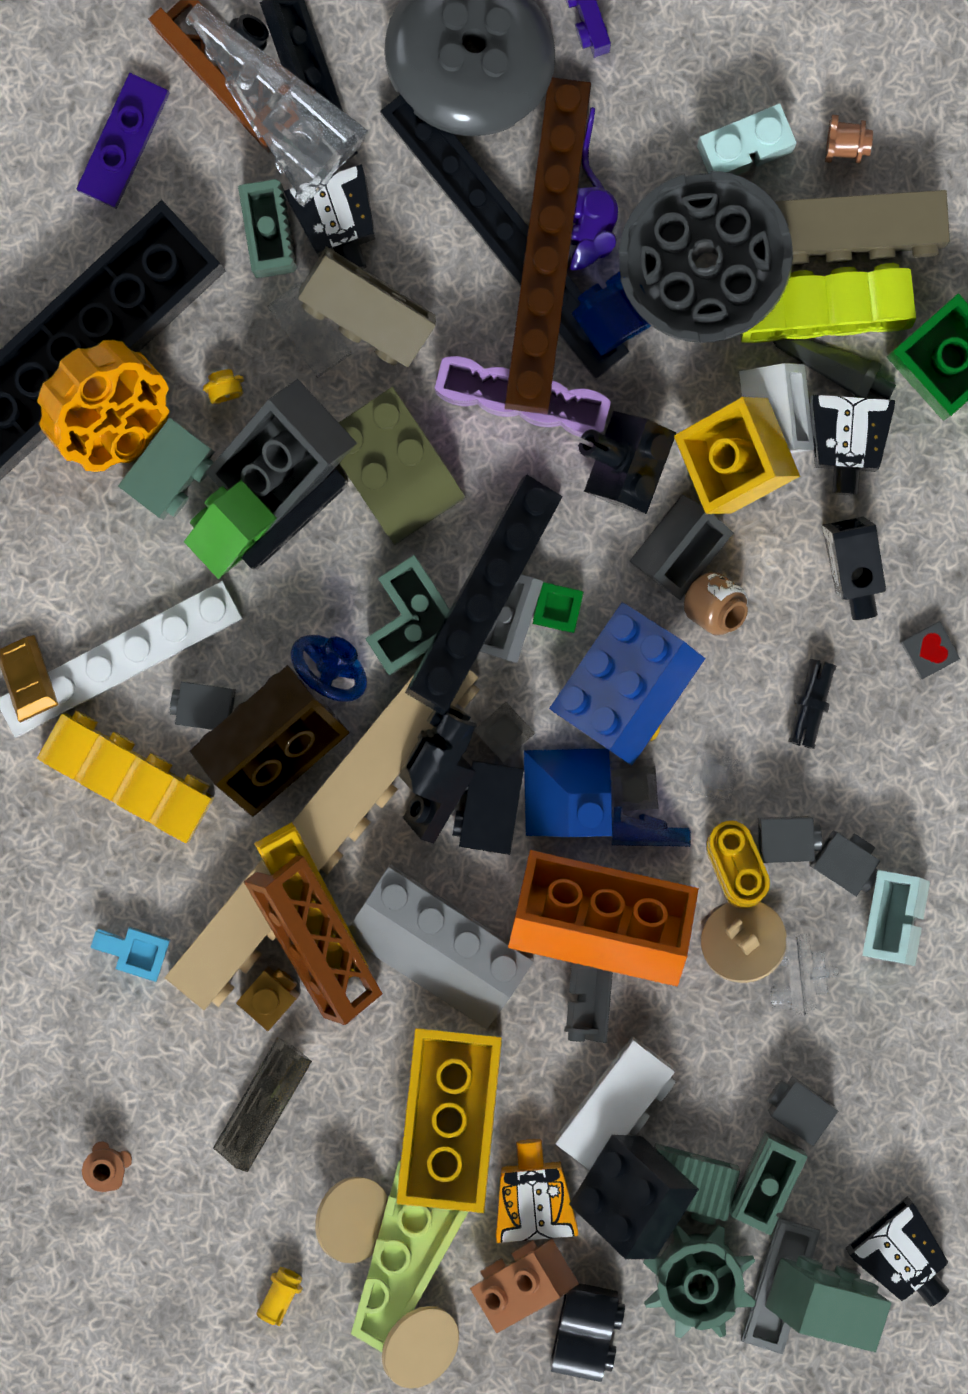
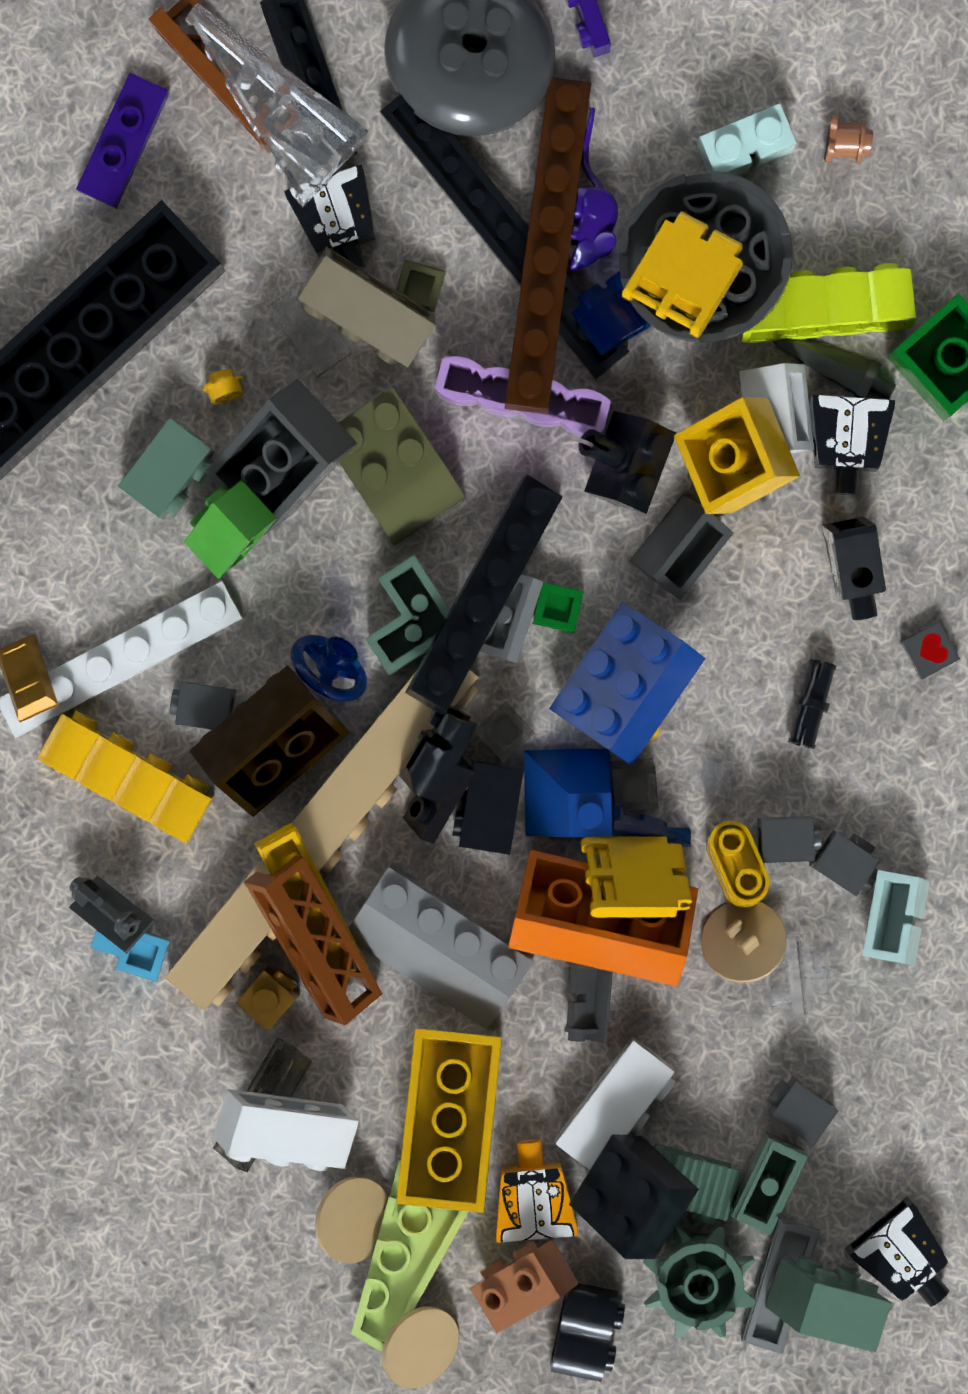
(103, 405): light orange connector -> none
(109, 912): none -> dark grey hinge
(113, 1159): nougat brick -> none
(251, 29): black plate -> none
(267, 228): sand green brick -> none
(279, 1296): yellow pin -> none
(285, 1130): none -> white brick
(295, 520): black tile -> none
(421, 284): none -> olive tile
(636, 876): none -> yellow plate
(686, 272): none -> yellow plate
(716, 603): medium nougat head -> none
(867, 225): dark tan brick -> none

